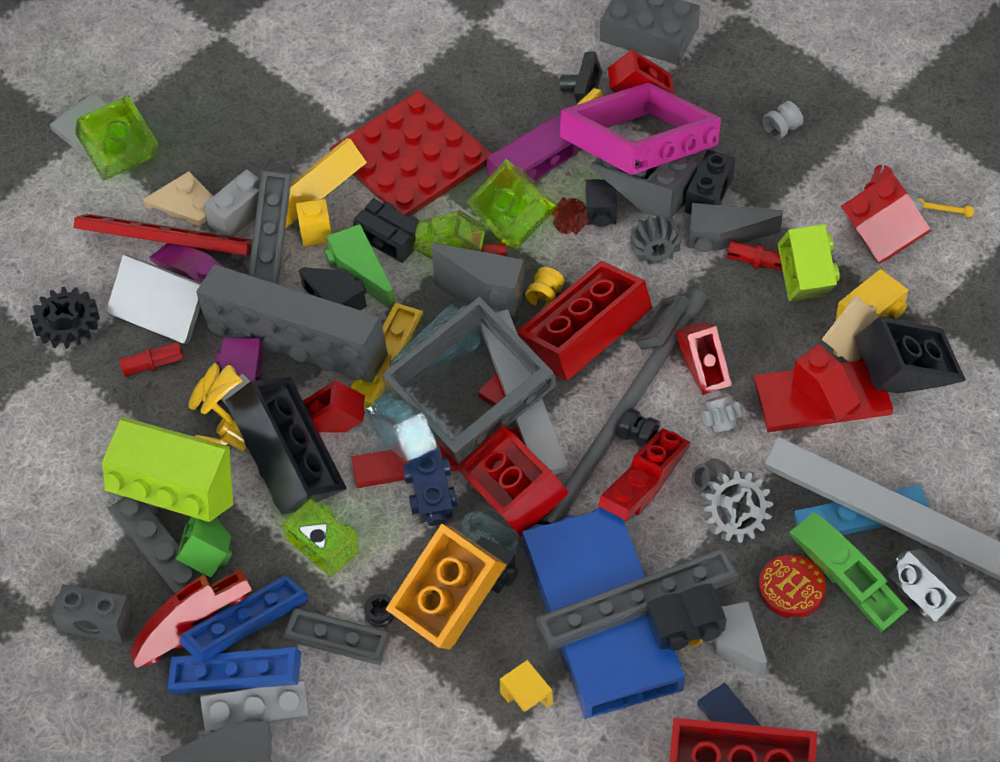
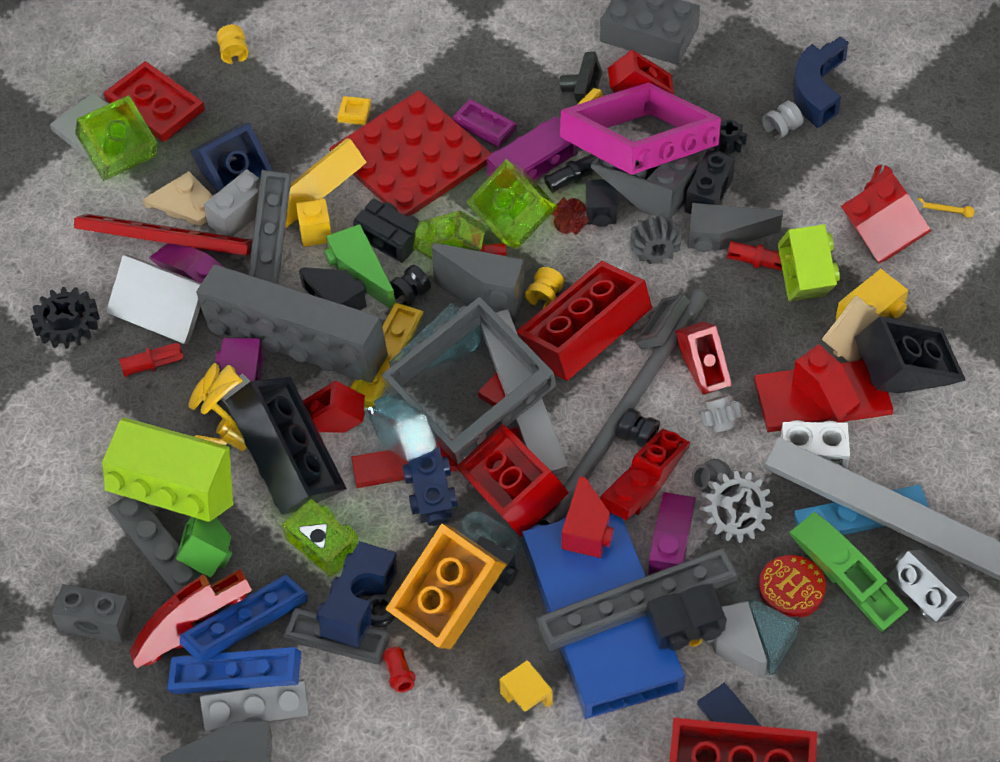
(158, 98): none -> red plate
(230, 155): none -> dark blue slope
(232, 43): none -> yellow wheel
(354, 110): none -> yellow tile
(364, 572): none -> dark blue arch
(398, 670): none -> red pin
(410, 284): none -> black wheel
(485, 123): none -> magenta plate
(570, 173): none -> black pin
(587, 522): none -> red slope
(671, 532): none -> magenta slope
(731, 137): none -> black gear
(775, 632): none -> clear light blue slope
(811, 94): none -> dark blue arch
(816, 436): none -> white brick

